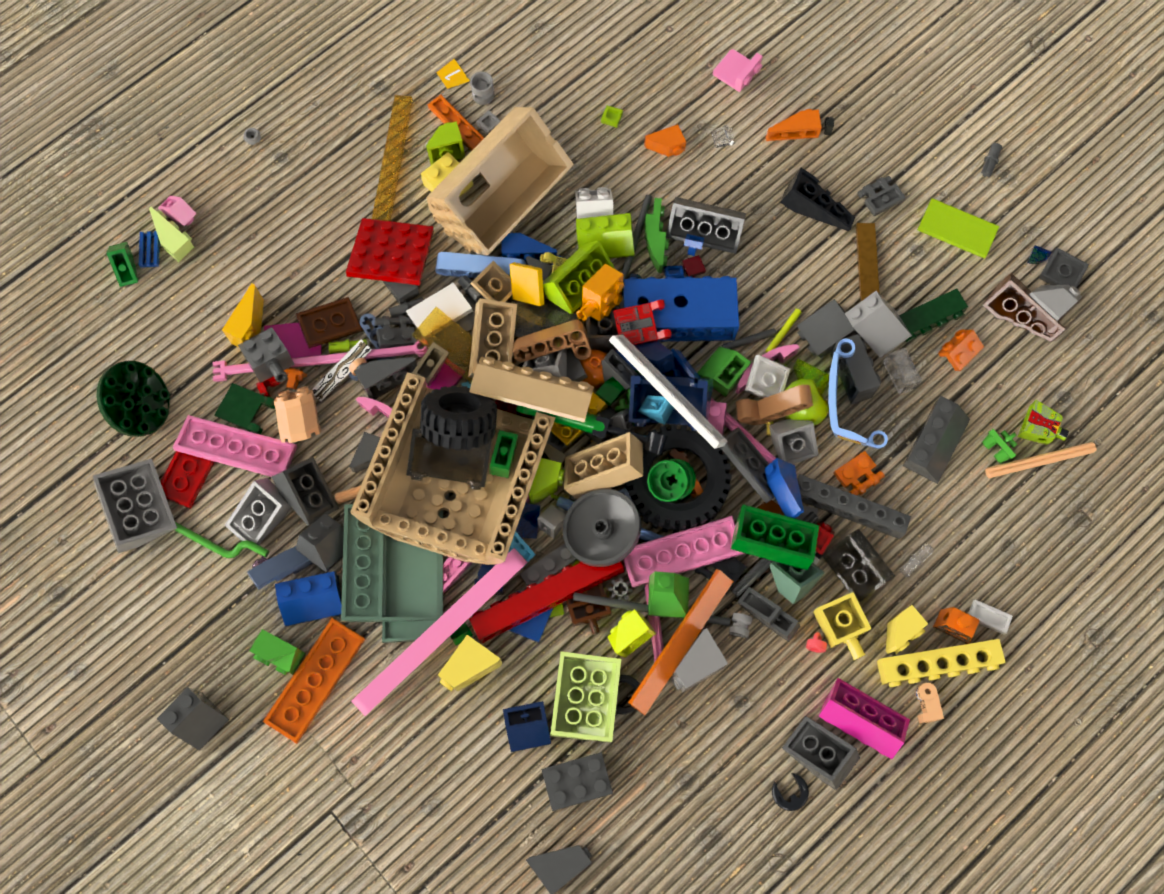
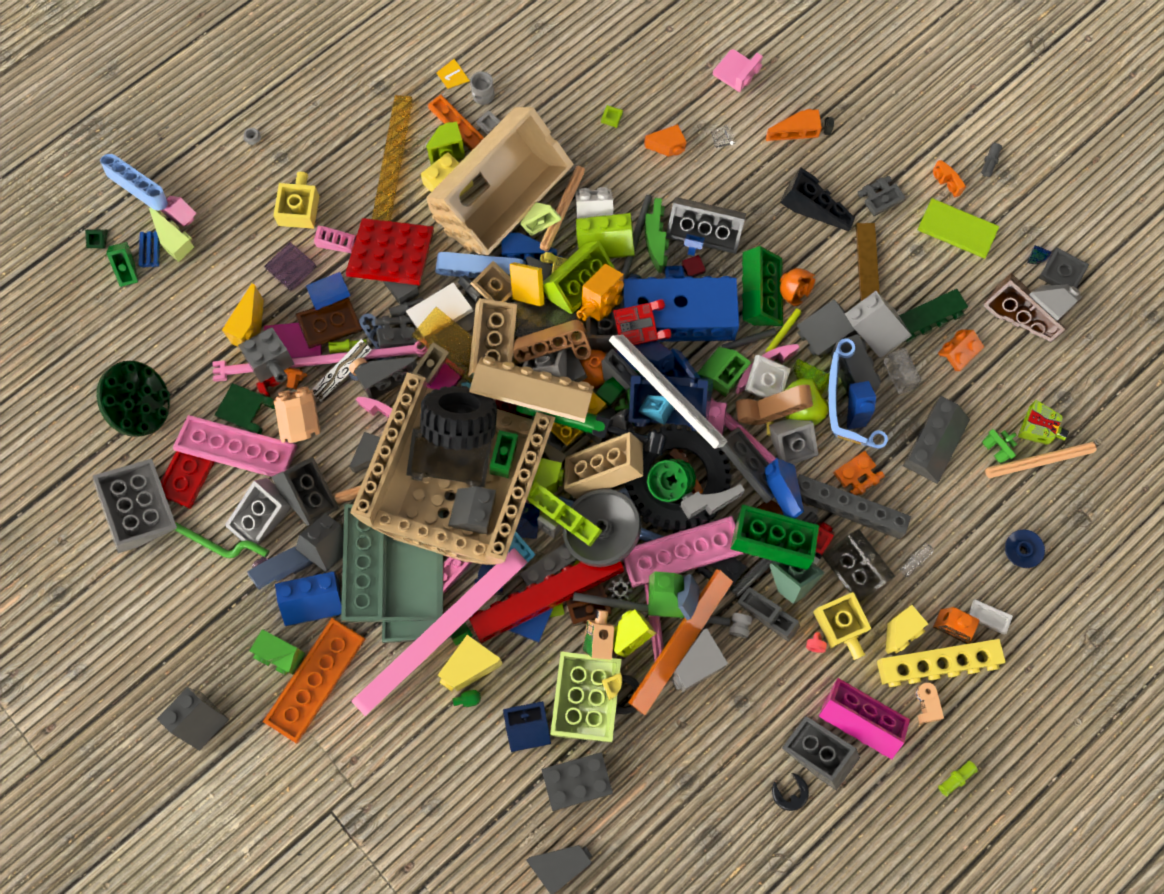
(96, 238): none -> dark green slope
(134, 182): none -> light blue beam
(290, 266): none -> clear purple tile
(296, 203): none -> light yellow brick
(319, 242): none -> bright pink slope
(328, 290): none -> blue tile
(468, 699): none -> green cylinder
(473, 509): none -> dark grey slope
(539, 218): none -> yellowish green slope
(562, 207): none -> light nougat axle
(563, 514): none -> lime slope
(599, 637): none -> light nougat torso
(612, 685): none -> light yellow tile
(689, 597): none -> sand blue slope
(696, 503): none -> light grey slope
(762, 287): none -> green slope
(796, 285): none -> orange cylinder
(860, 404): none -> blue slope
(946, 174): none -> orange slope
(957, 778): none -> lime pin
(1030, 542): none -> dark blue dish

